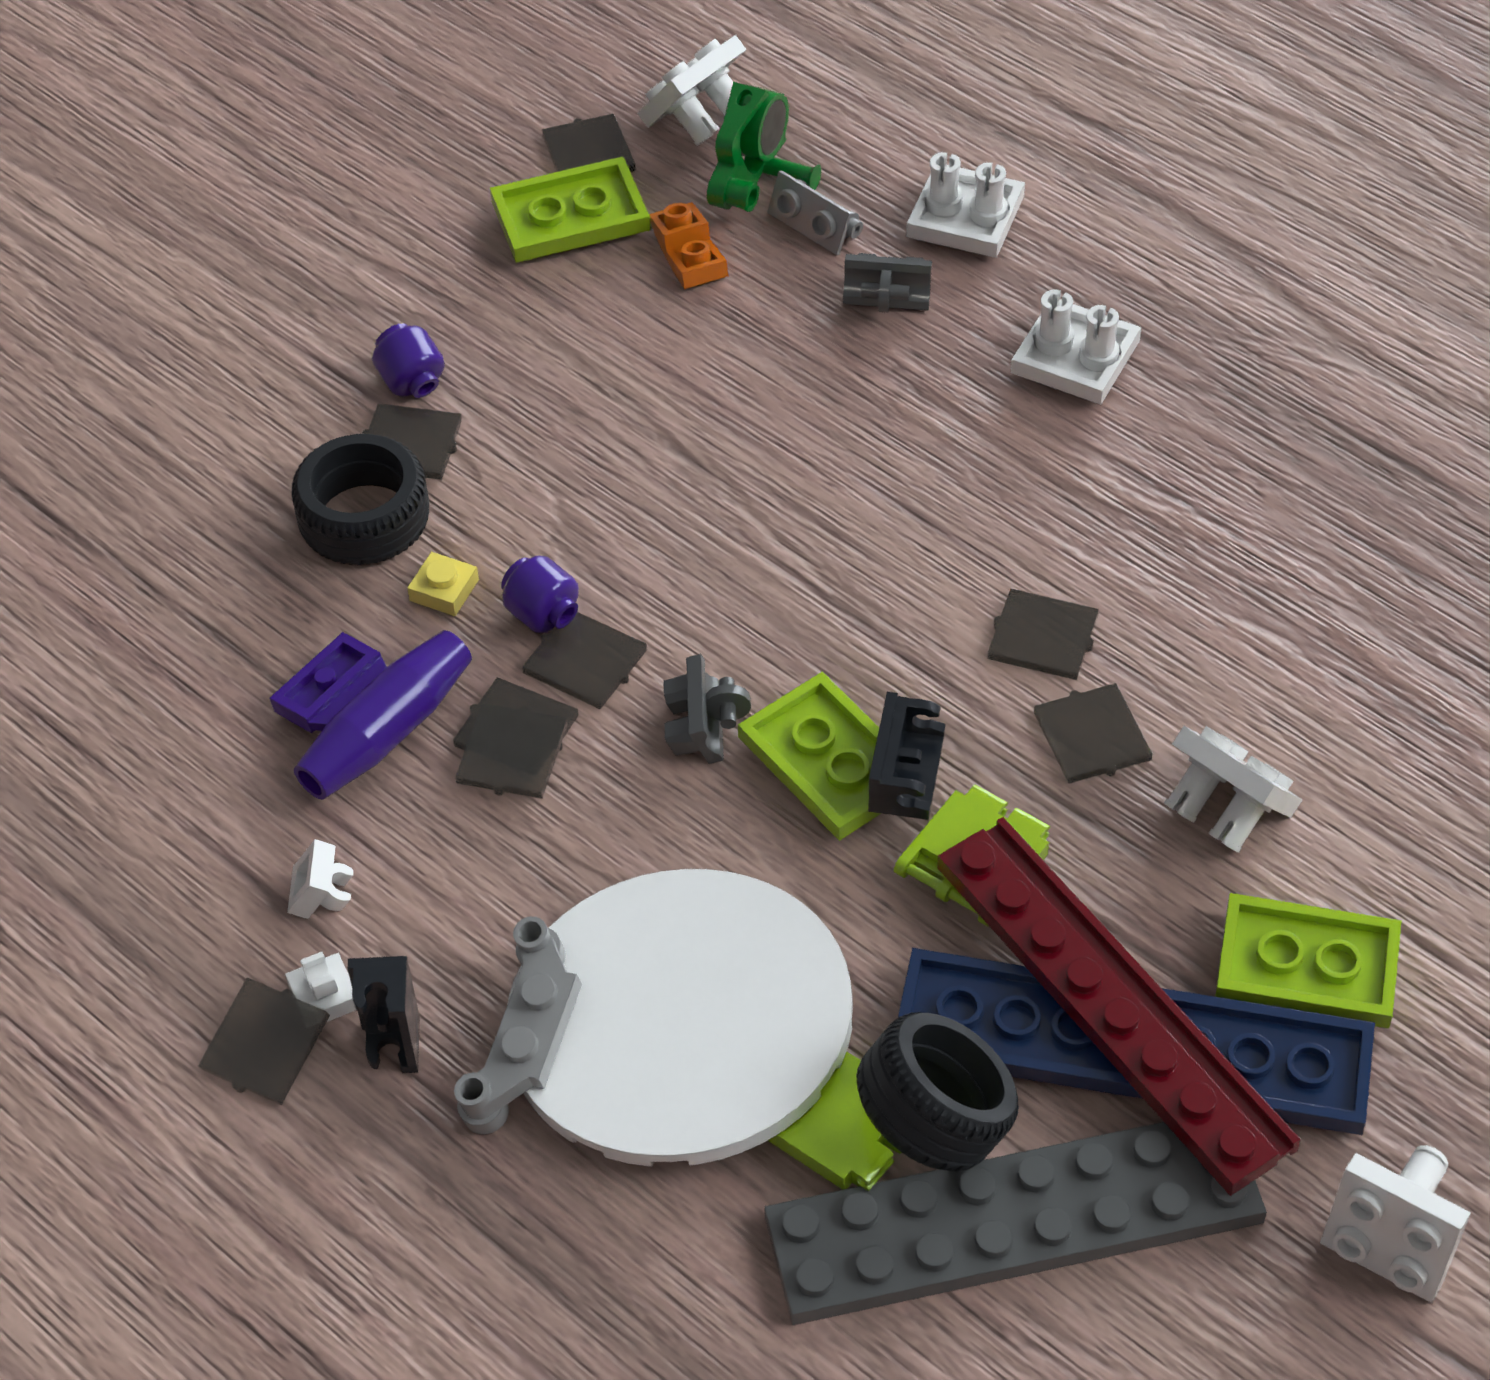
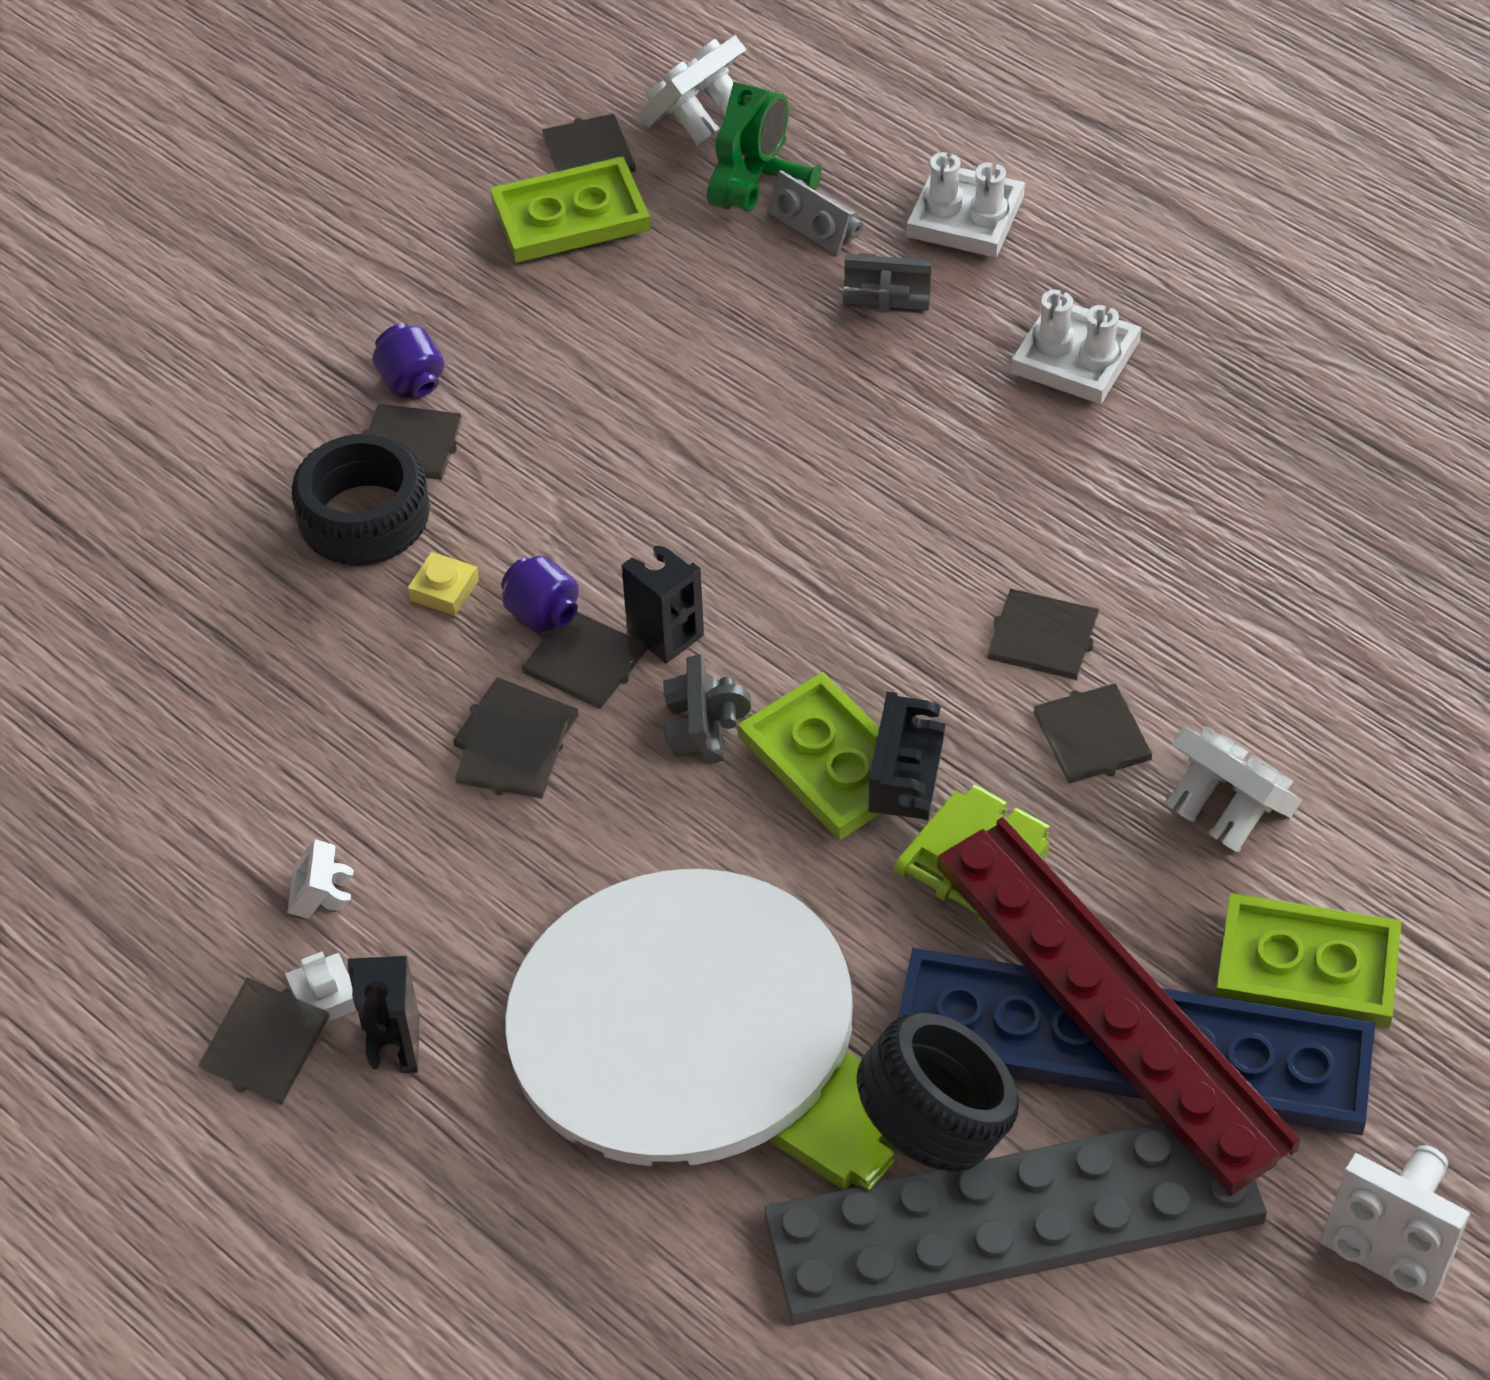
(364, 704): dark purple plate -> none
(528, 1031): light grey plate -> none
(663, 604): none -> black hinge
(687, 244): orange slope -> none

